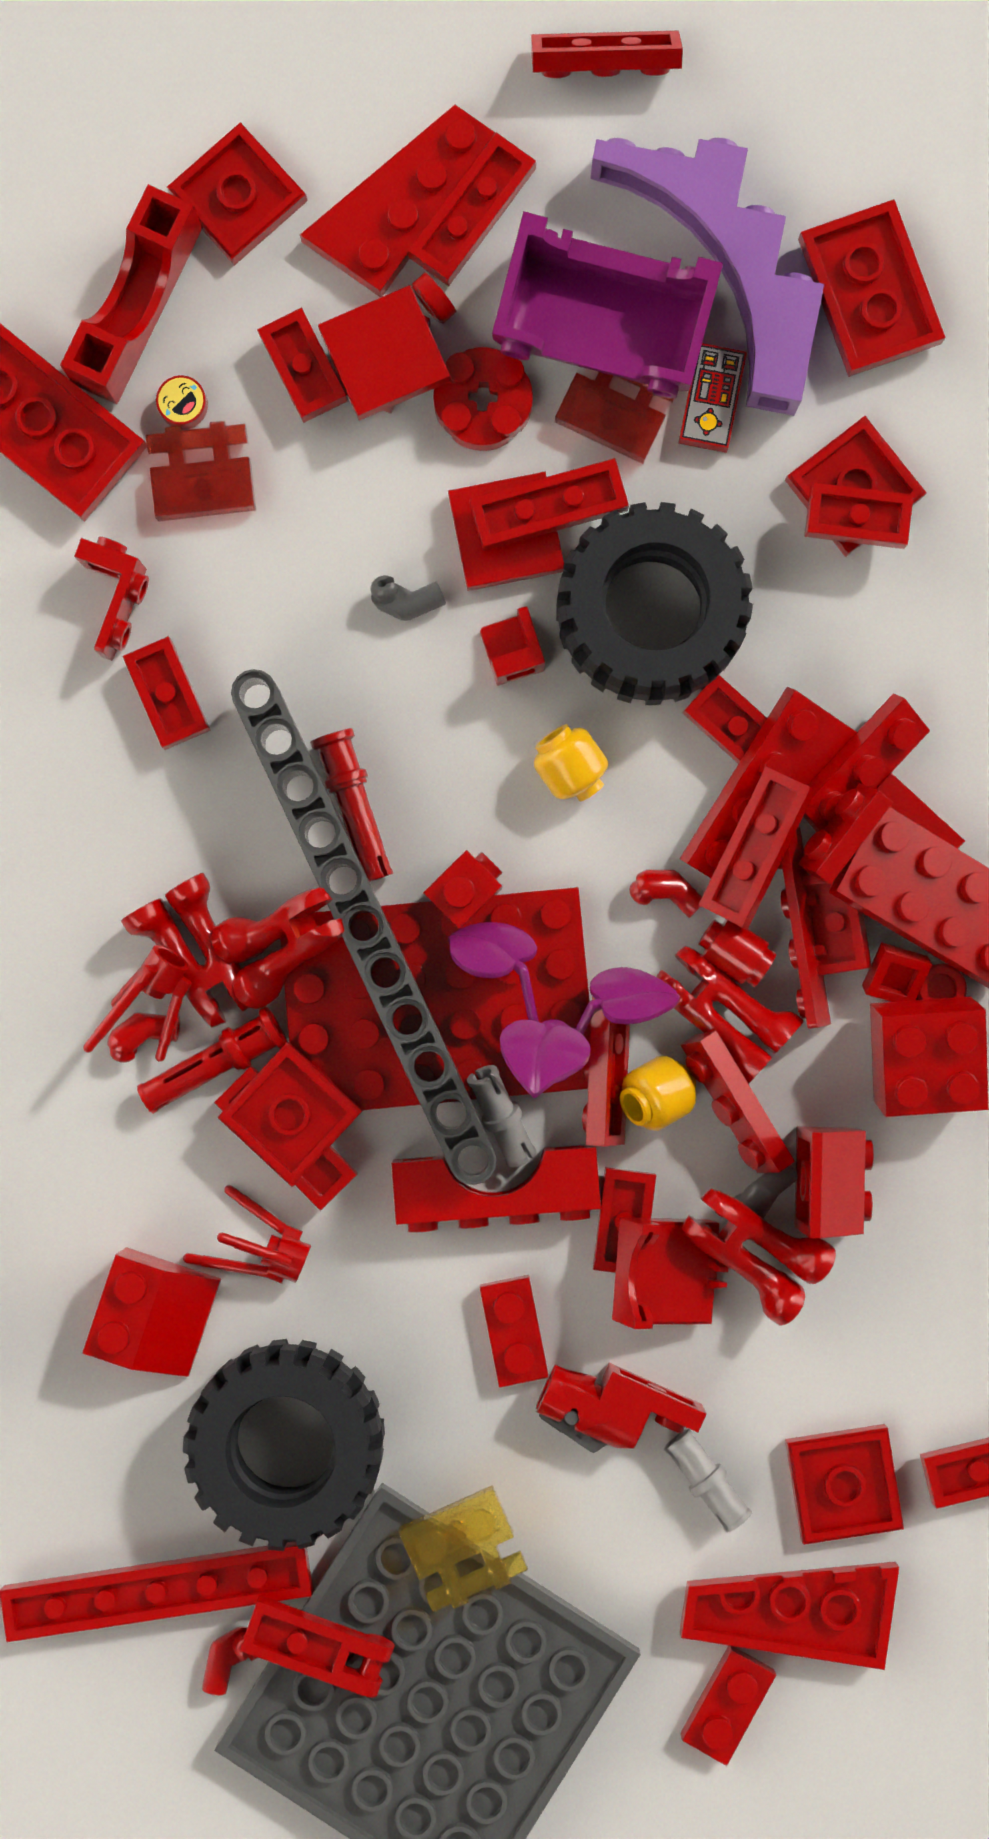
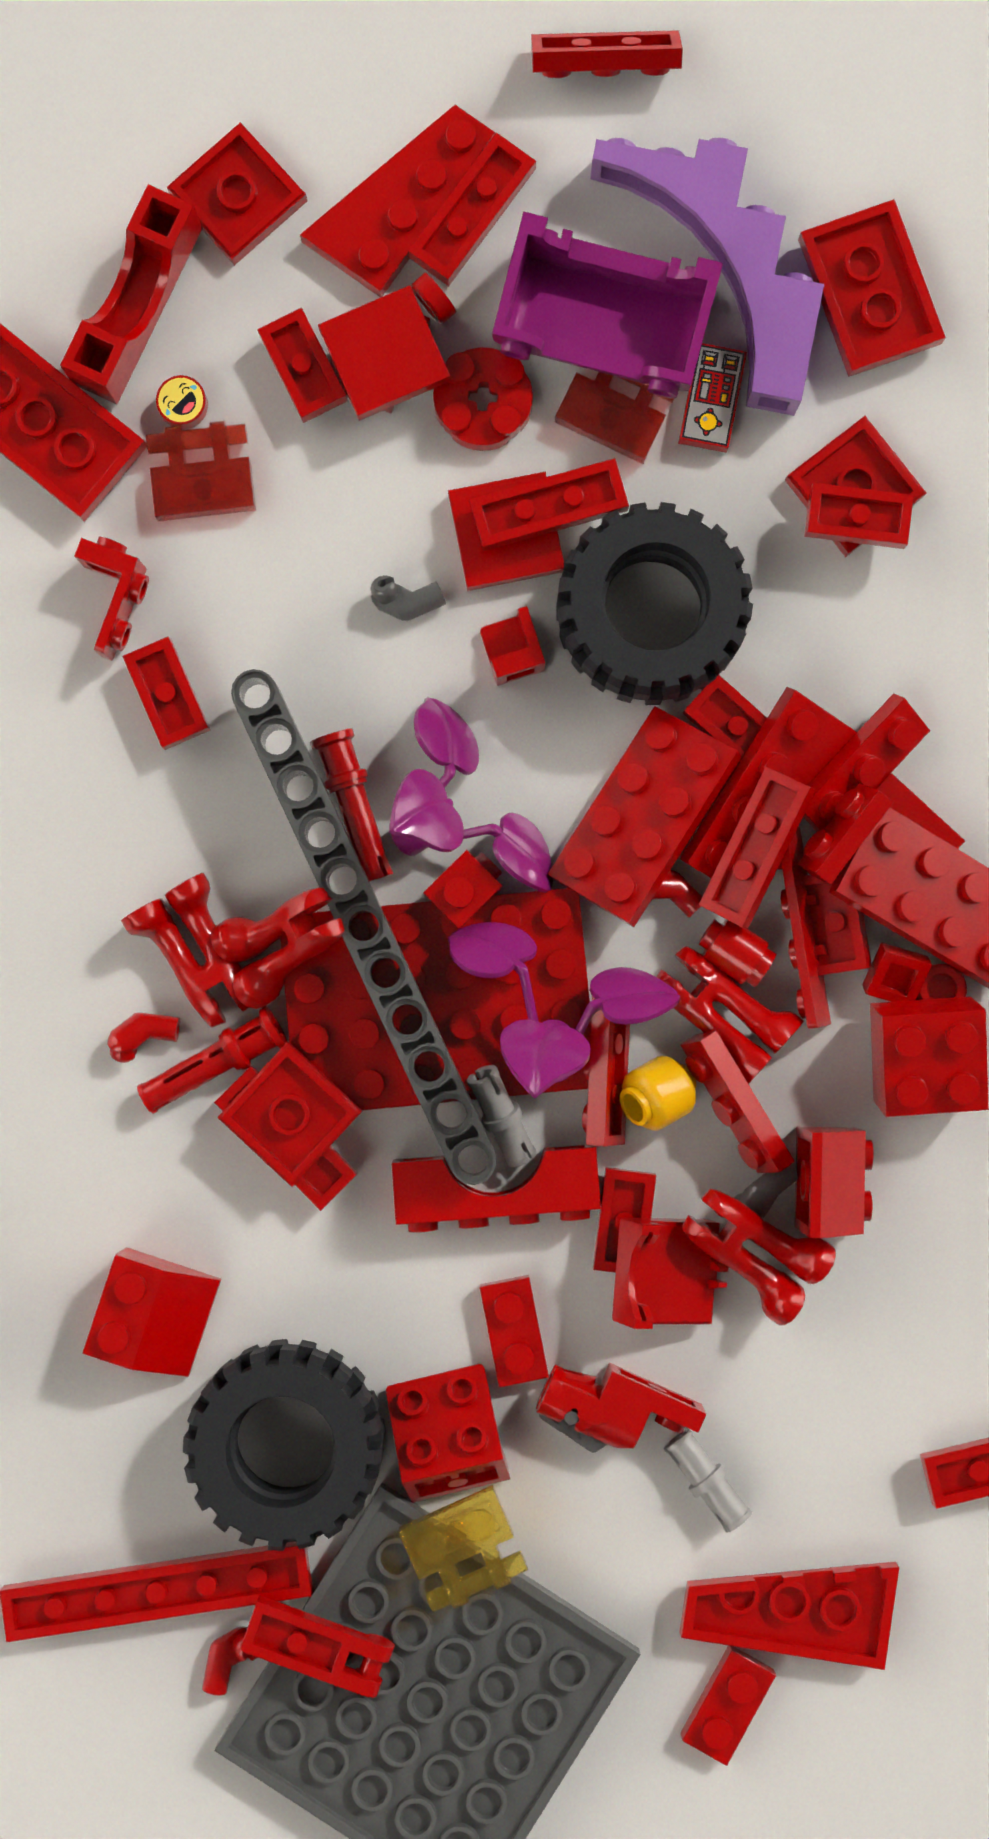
(158, 975): red plant -> none
(282, 1256): red plant -> none
(427, 818): none -> magenta plant
(446, 1433): none -> red bracket
(570, 763): yellow head -> none
(644, 815): none -> red plate
(844, 1484): red tile -> none

